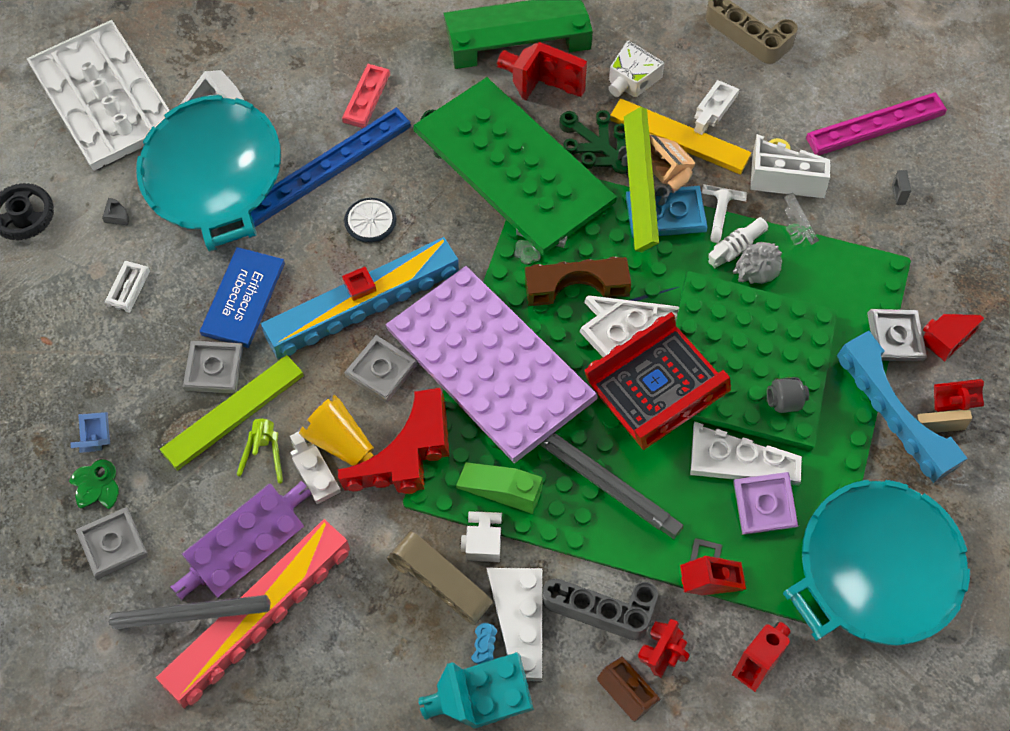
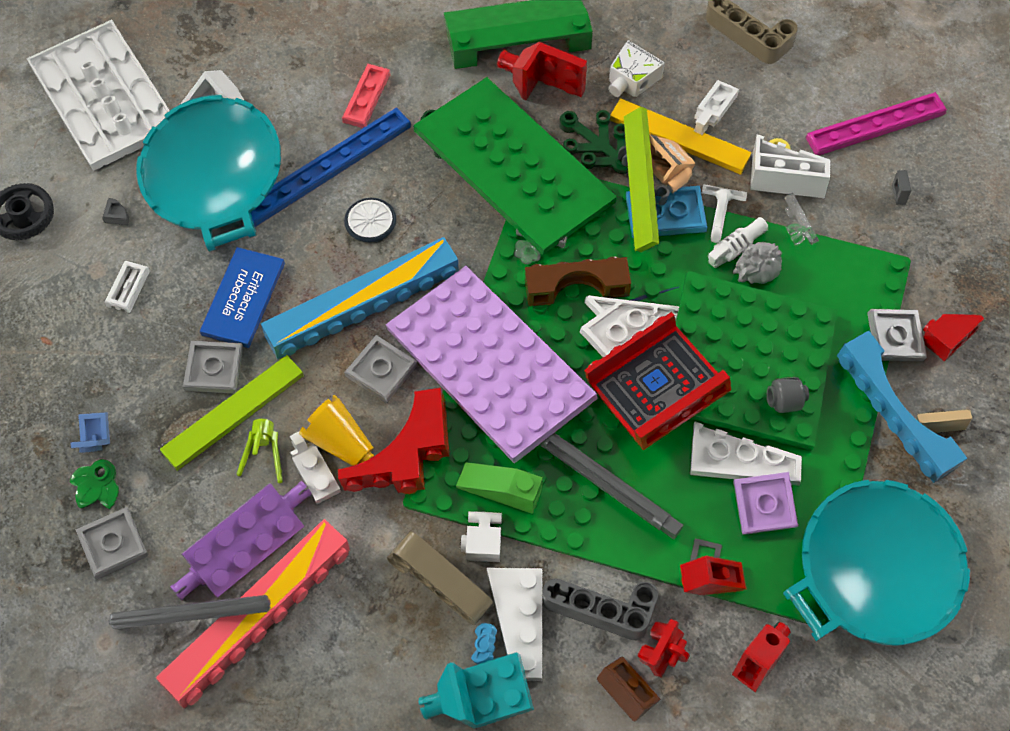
(359, 283): red tile -> none
(958, 395): red hips -> none

